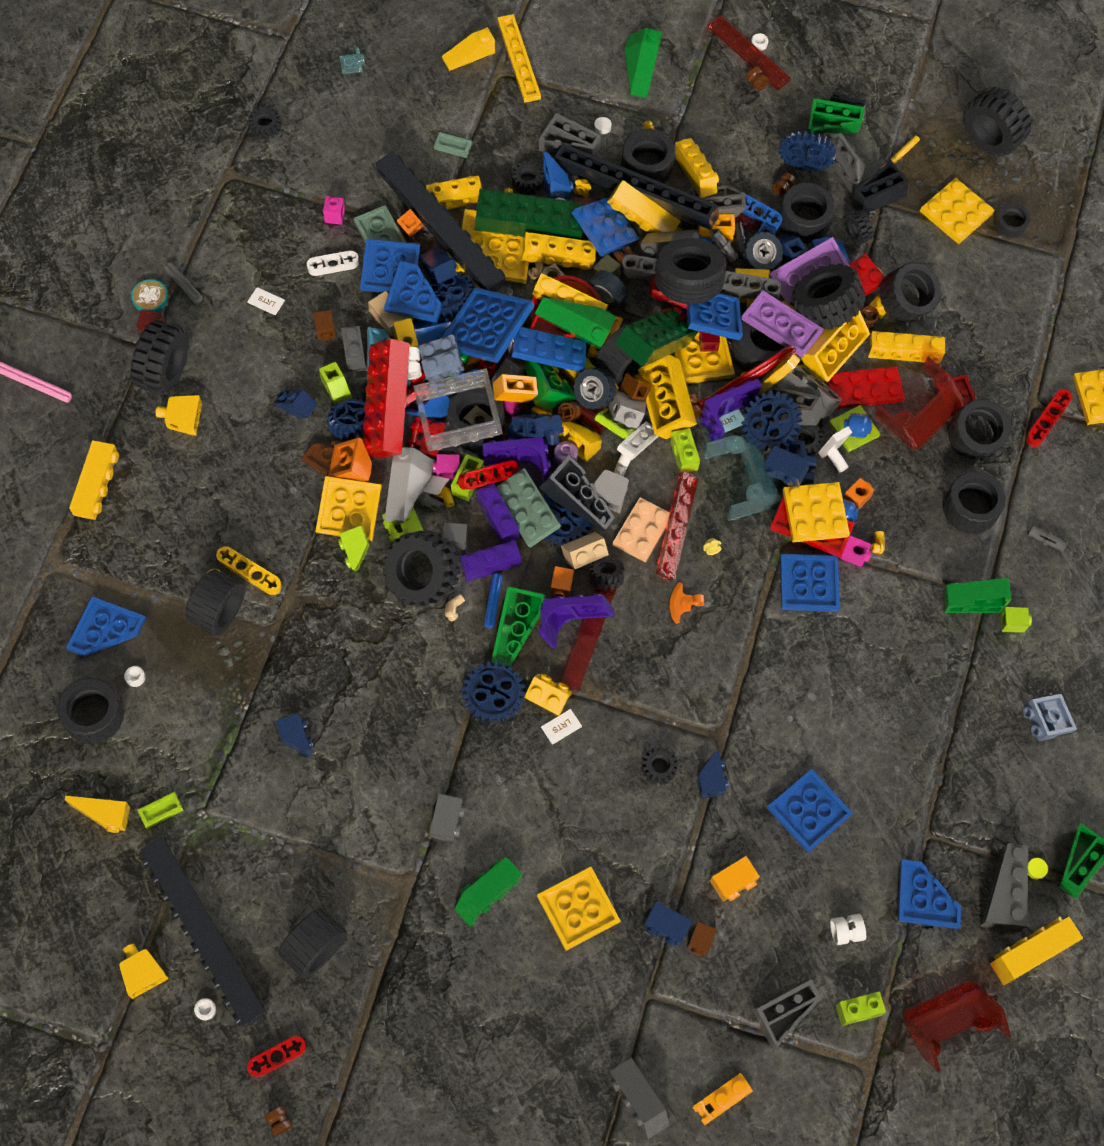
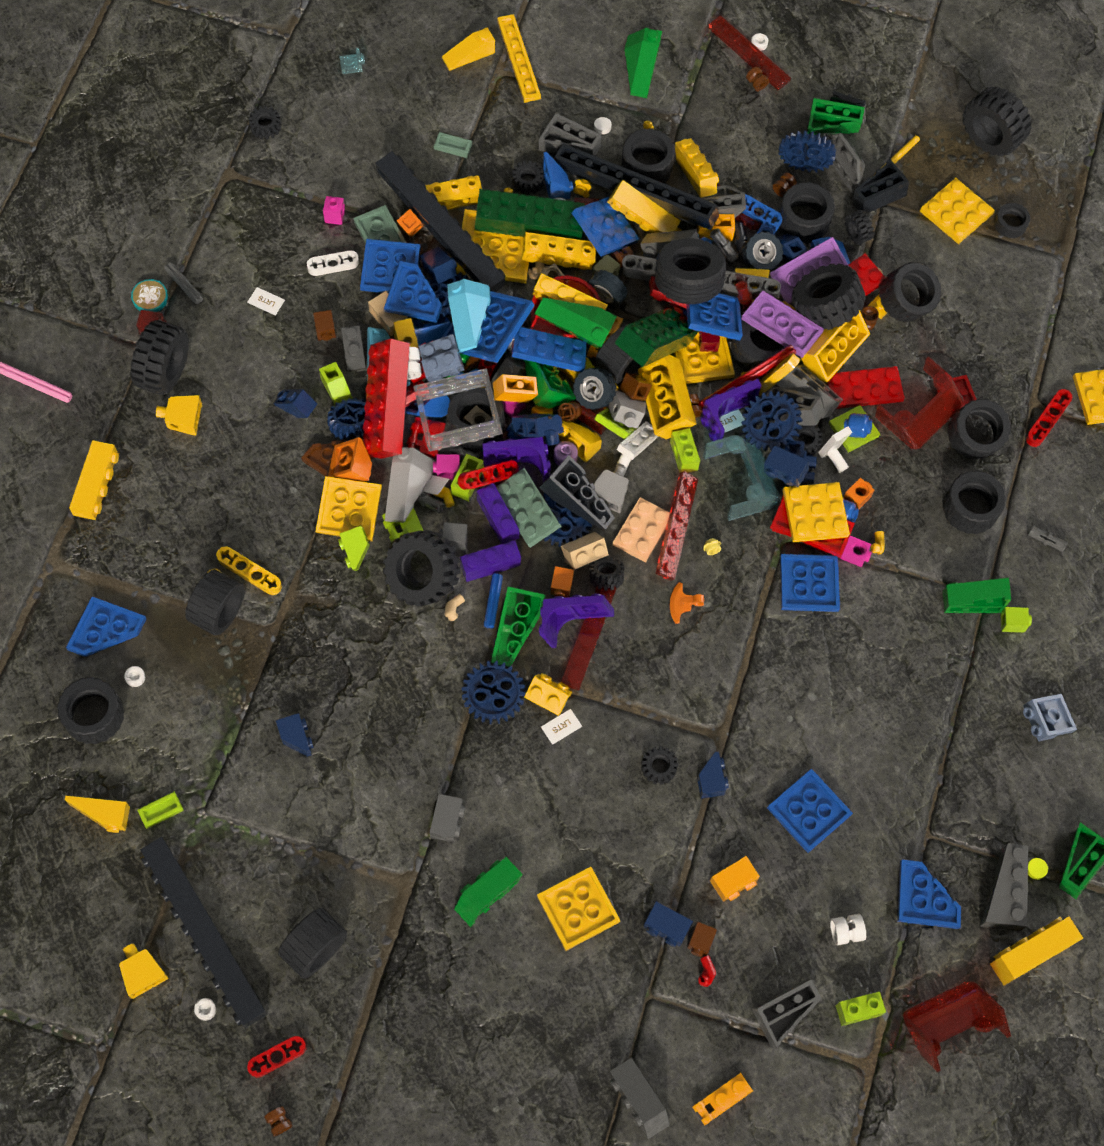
(468, 307): none -> medium azure wedge
(708, 973): none -> red arm
(744, 296): none -> clear red pin
(905, 347): yellow brick -> none

